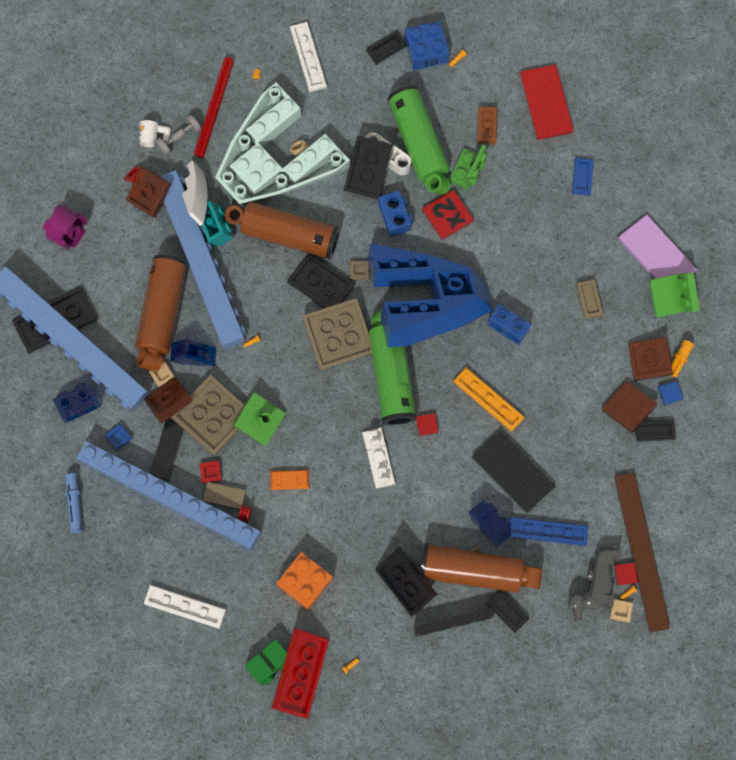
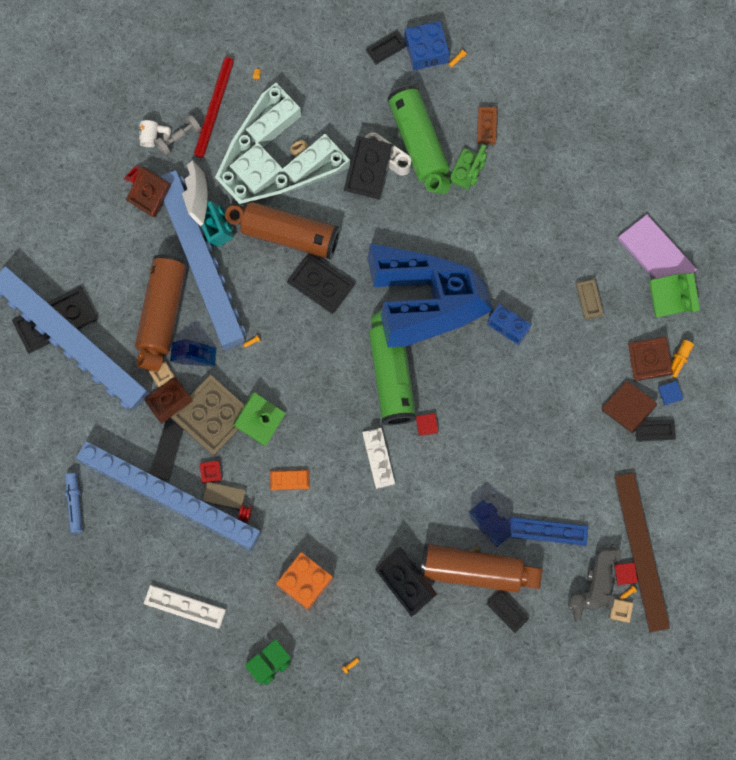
(65, 227): magenta brick -> none
(76, 402): clear blue brick -> none
(118, 437): blue tile -> none
(300, 673): red tile -> none
(308, 57): white tile -> none
(338, 334): dark tan plate -> none
(359, 270): dark tan tile -> none
(390, 214): blue brick -> none
(447, 215): red tile -> none
(453, 622): black tile -> none
(488, 399): light orange tile -> none
(513, 471): black tile -> none
(546, 102): red tile -> none
(582, 176): blue tile -> none

